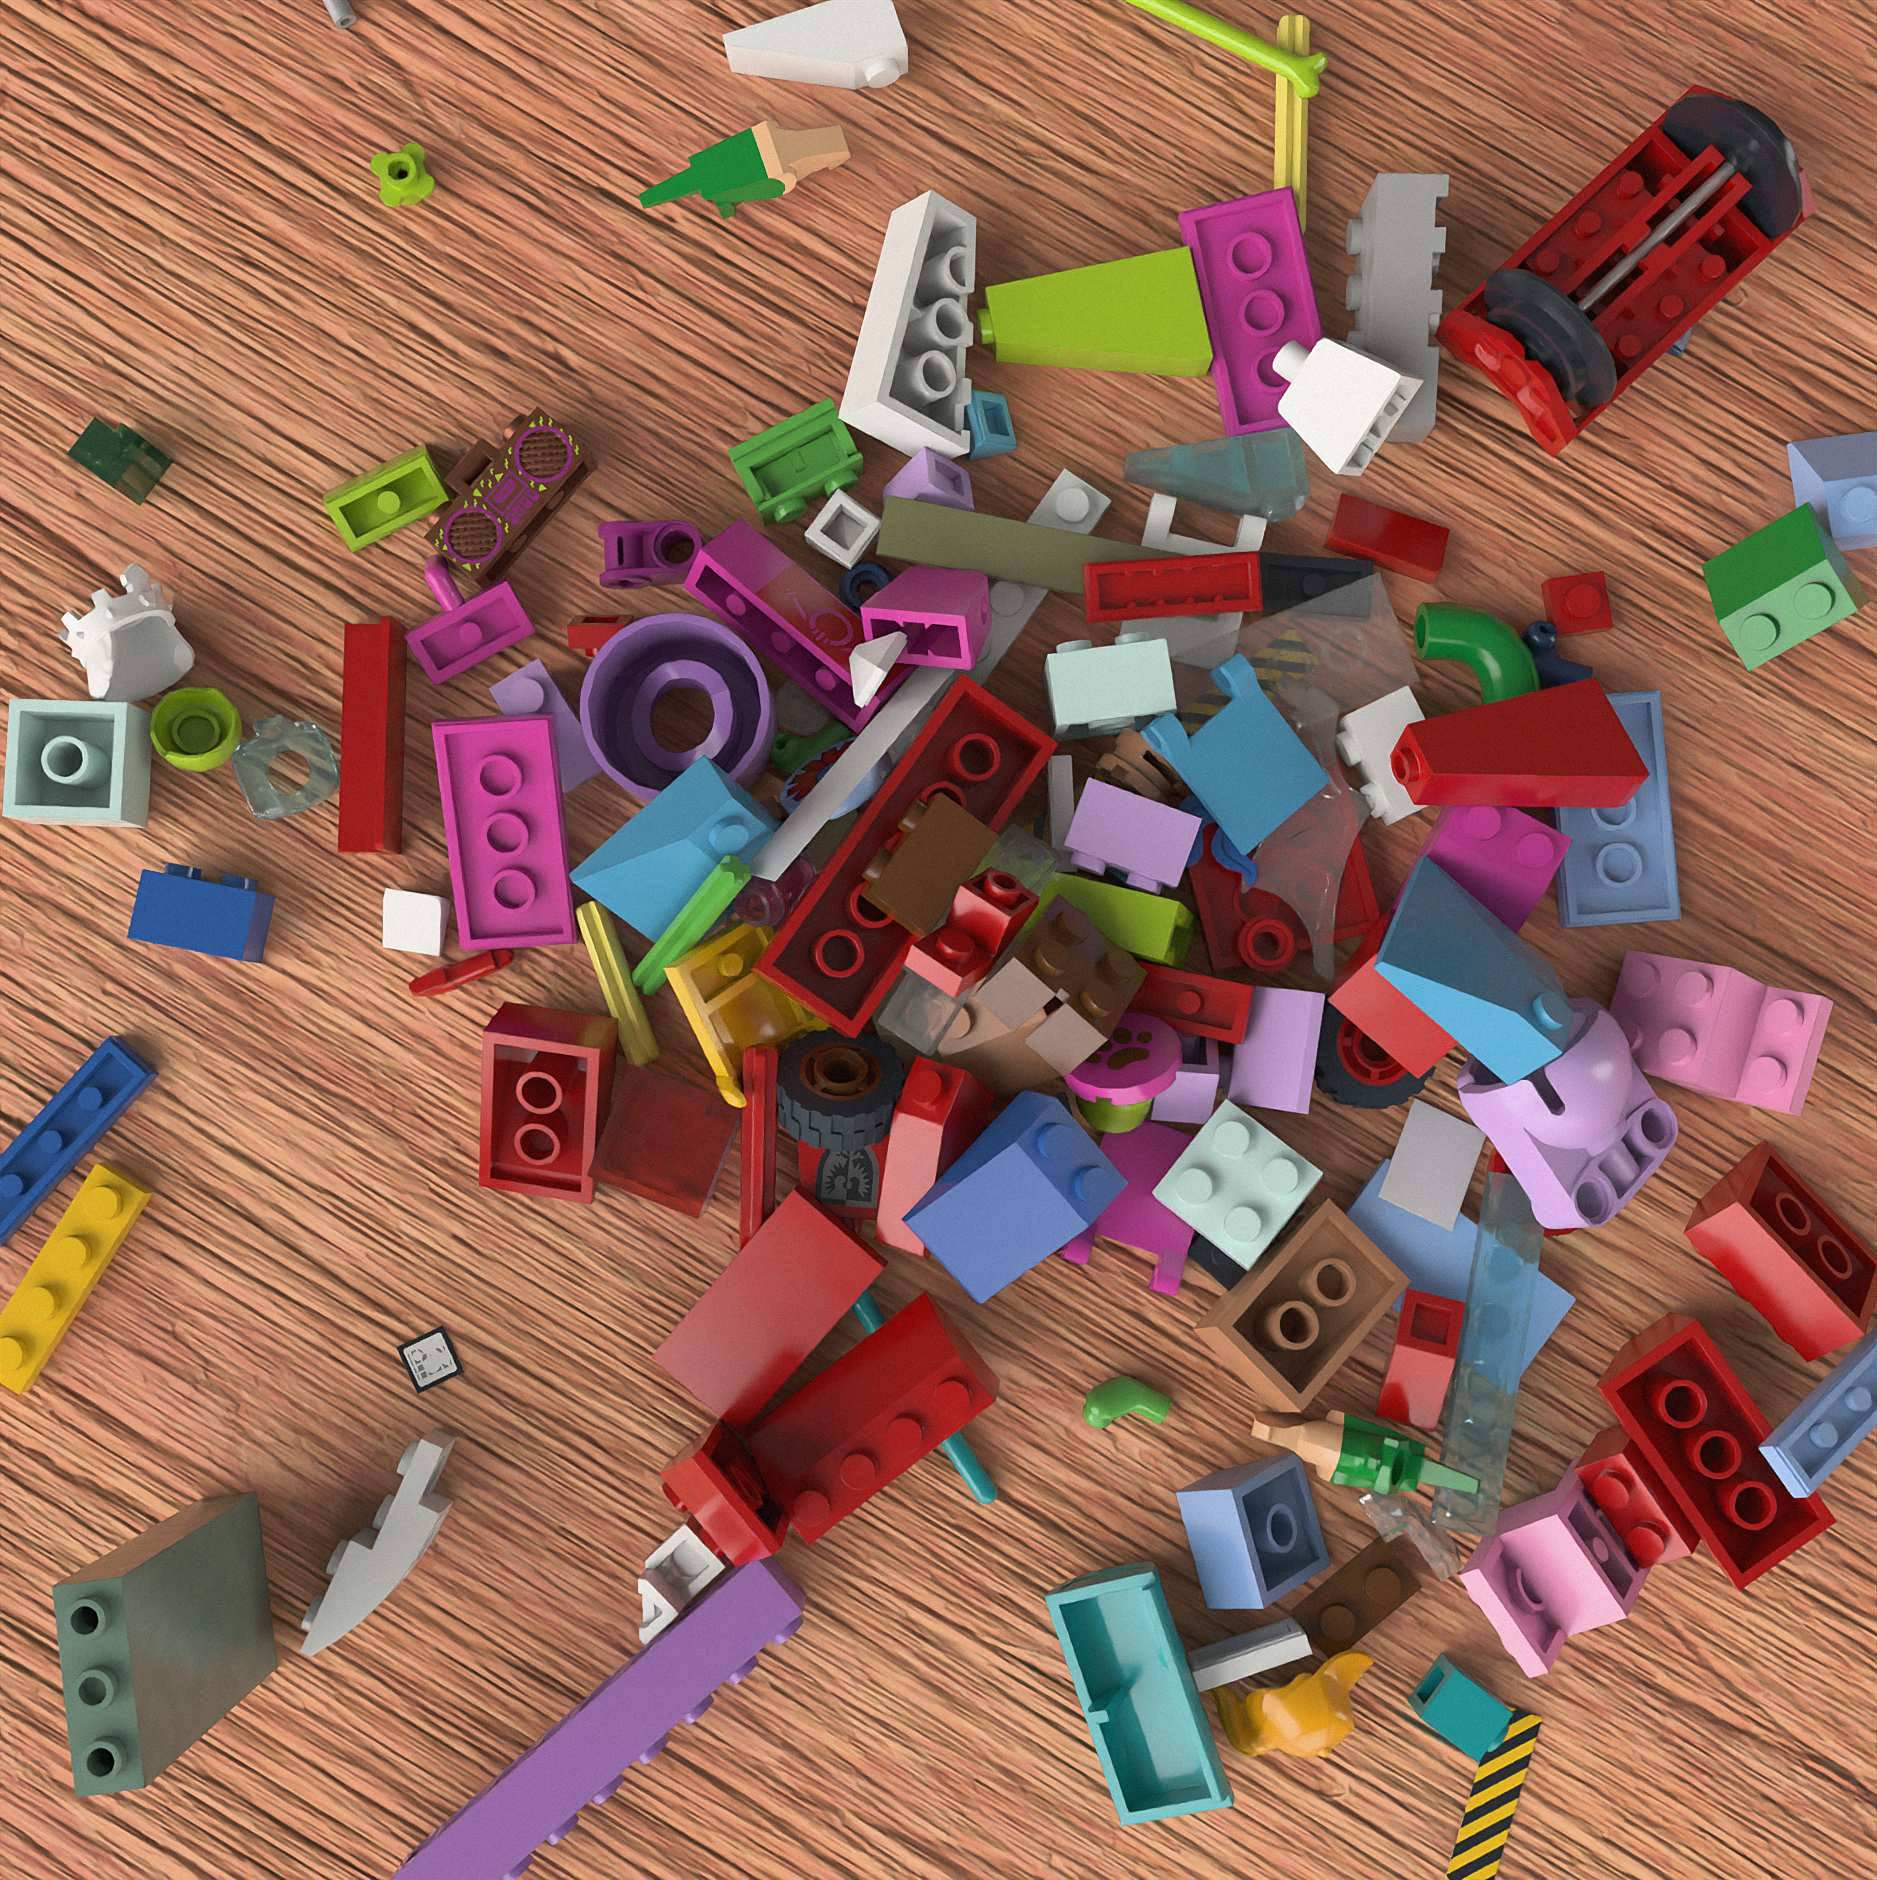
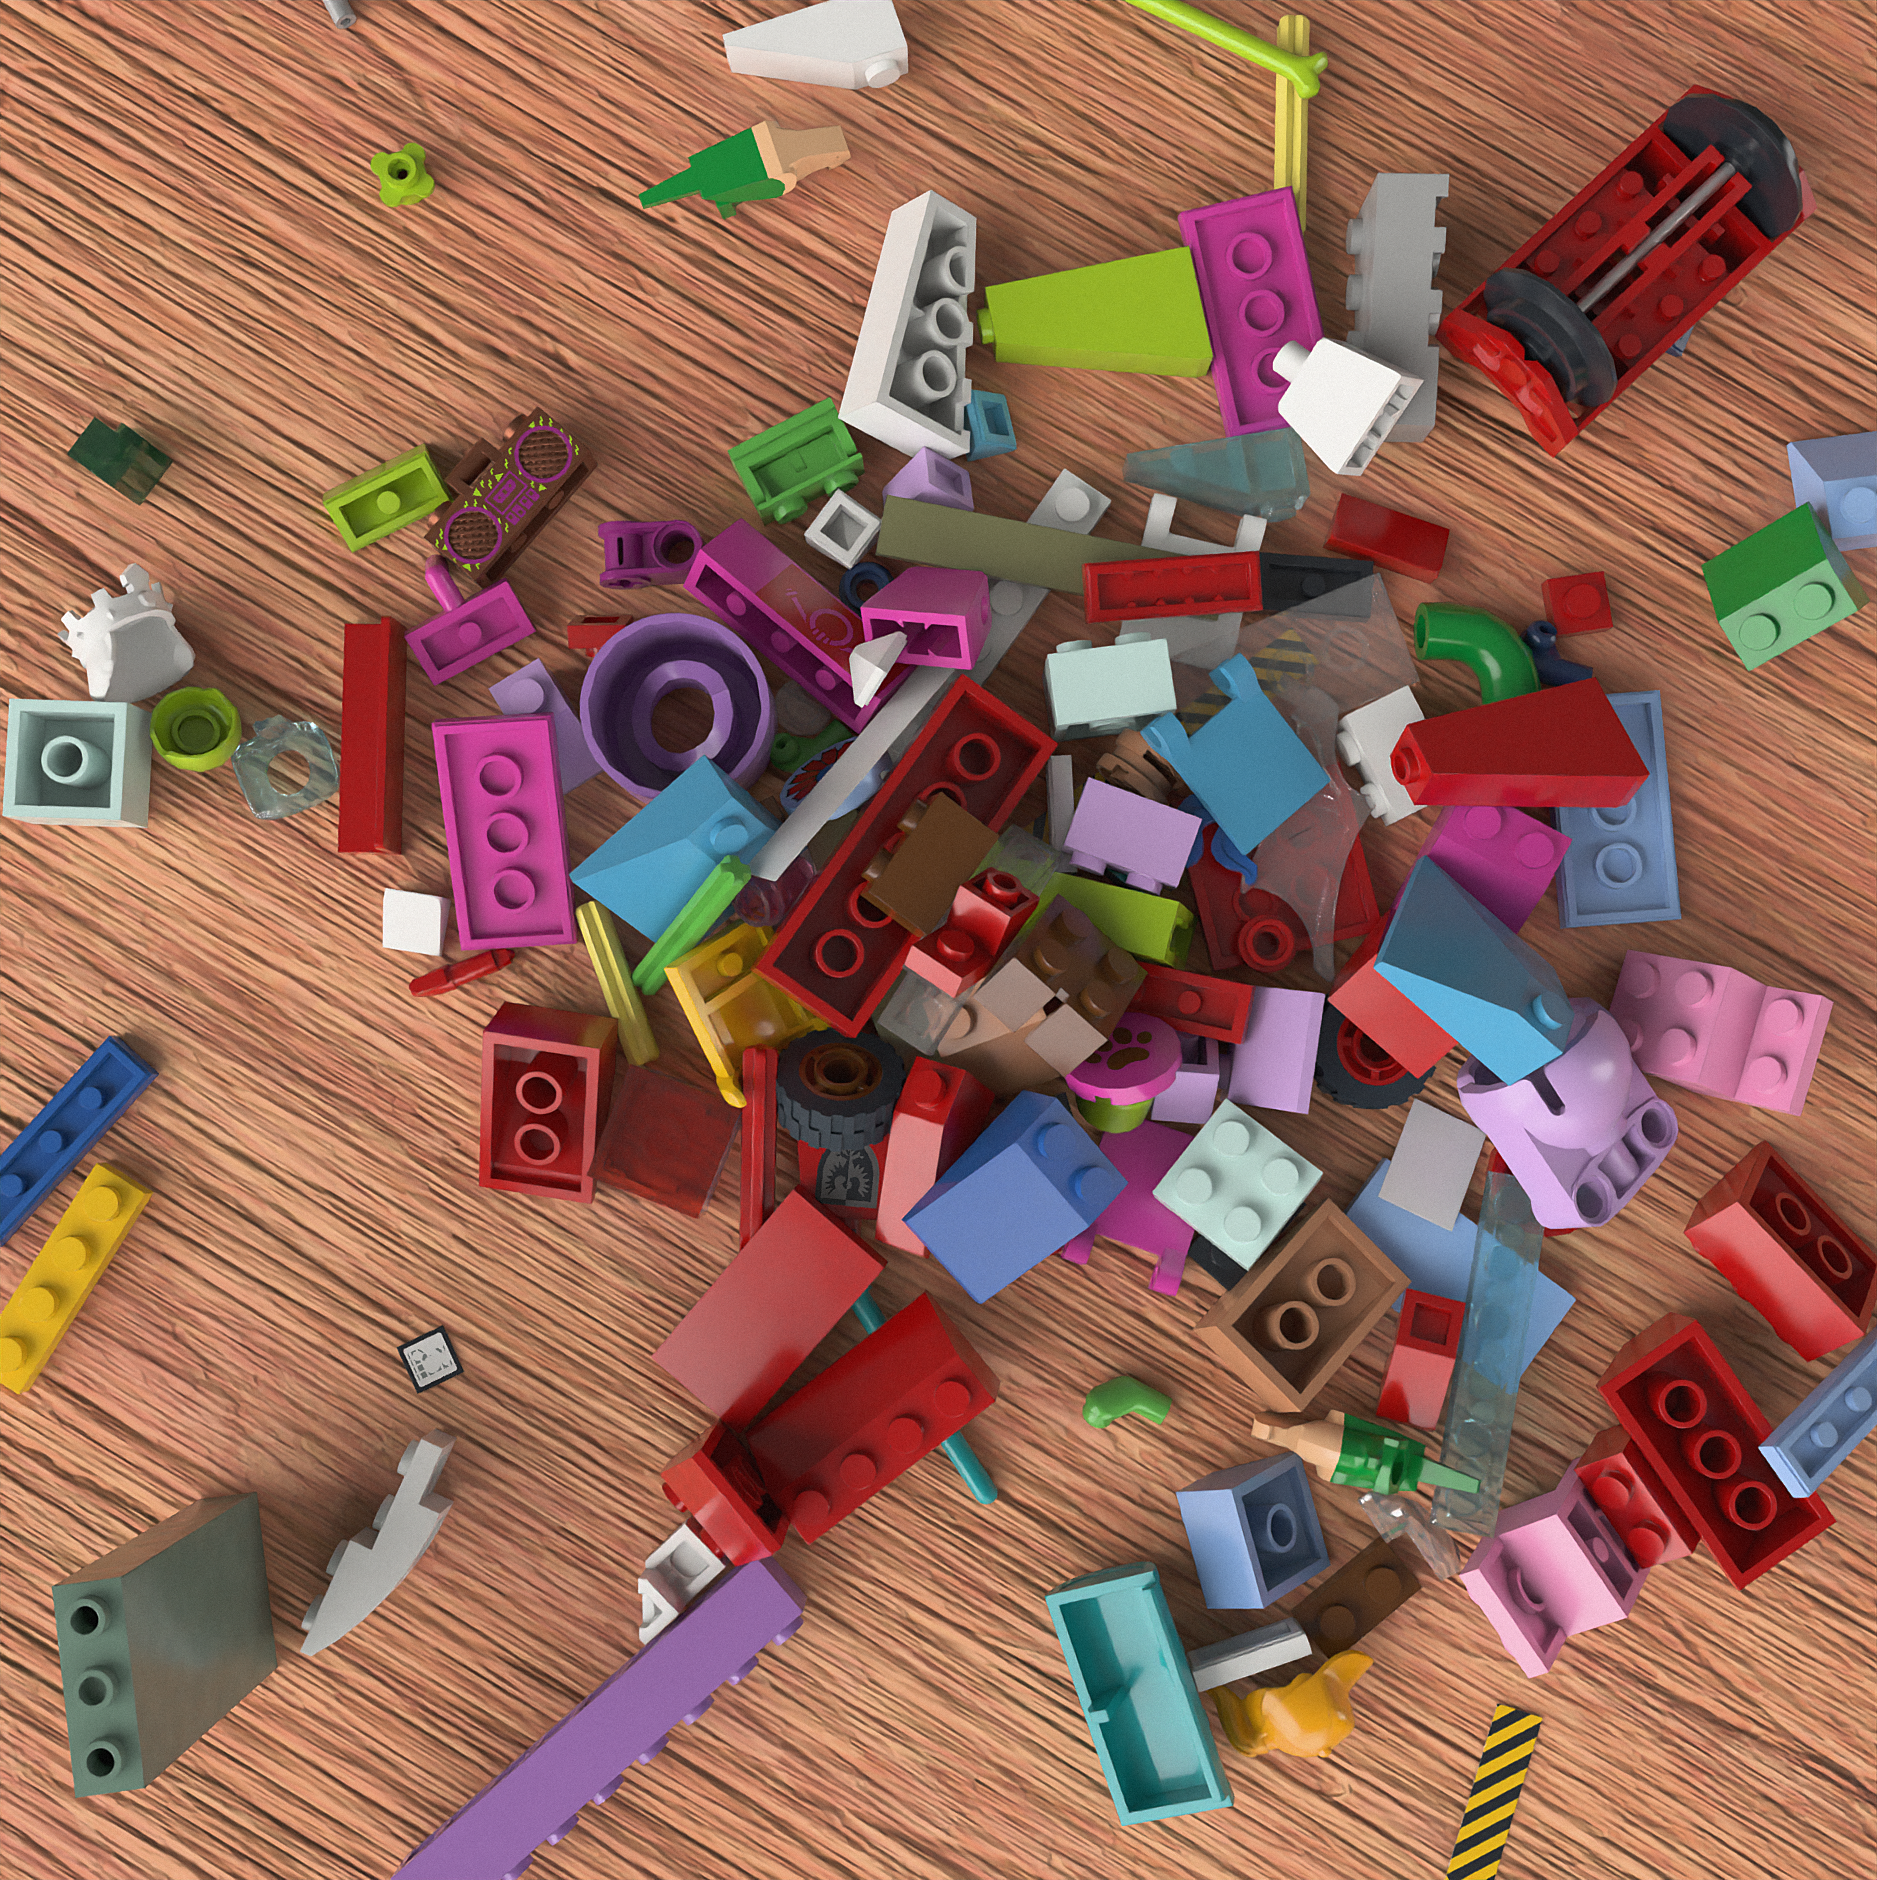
(202, 915): blue brick -> none
(1461, 1708): teal brick -> none

